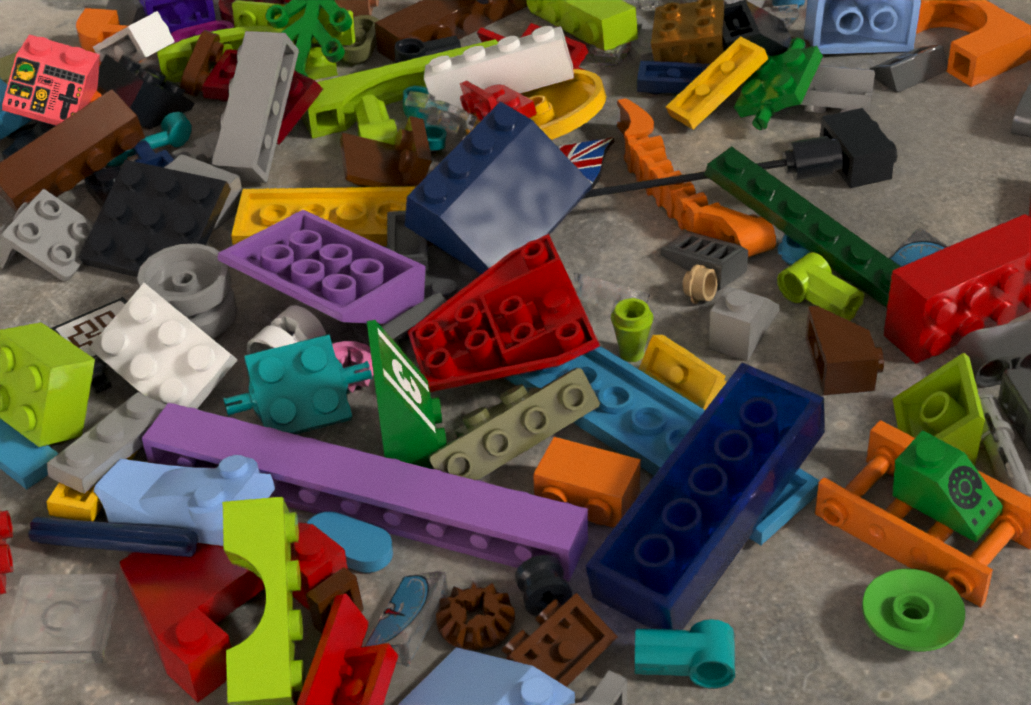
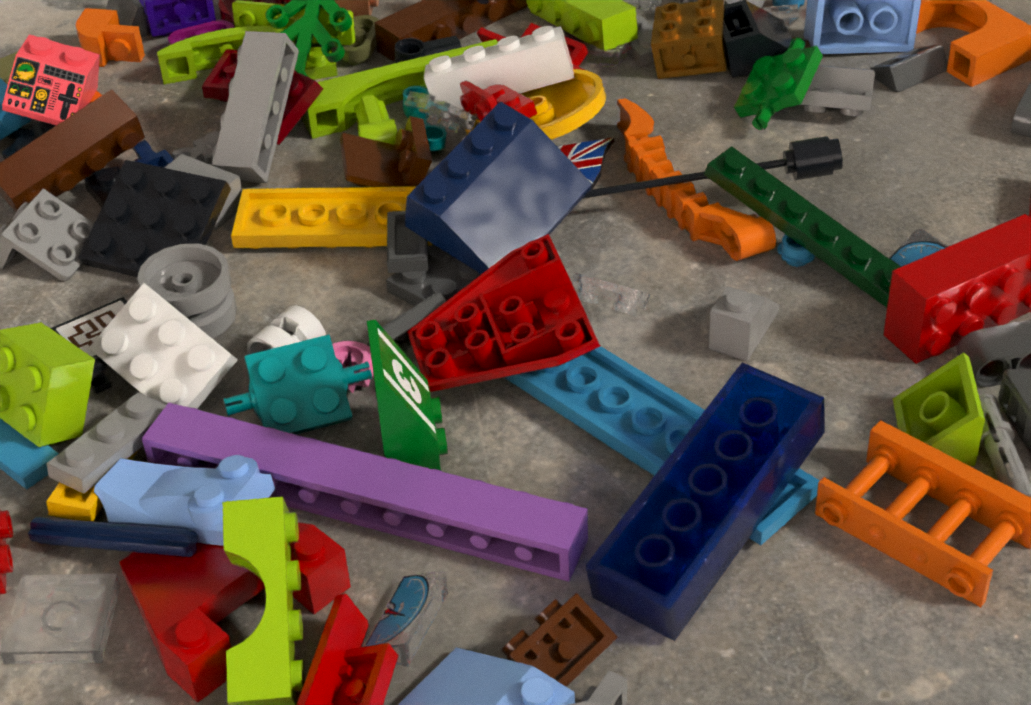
(137, 39): white slope -> none
(142, 90): black slope -> none
(175, 131): teal bar -> none
(207, 50): reddish brown plate -> none
(323, 595): reddish brown plate -> none
(330, 269): medium lavender slope -> none
(365, 545): dark azure tile -> none
(482, 630): reddish brown gear -> none
(514, 425): olive bracket -> none
(542, 583): black wheel -> none
(588, 479): orange brick -> none
(631, 326): lime cone -> none
(667, 77): dark blue plate -> none
(681, 371): yellow plate -> none
(700, 283): tan plate -> none
(701, 653): teal piece -> none
(717, 82): yellow plate -> none
(724, 257): dark grey slope -> none
(813, 280): lime piece -> none
(842, 353): reddish brown slope -> none
(864, 147): black brick -> none
(913, 610): bright green dish -> none
(945, 486): green slope -> none

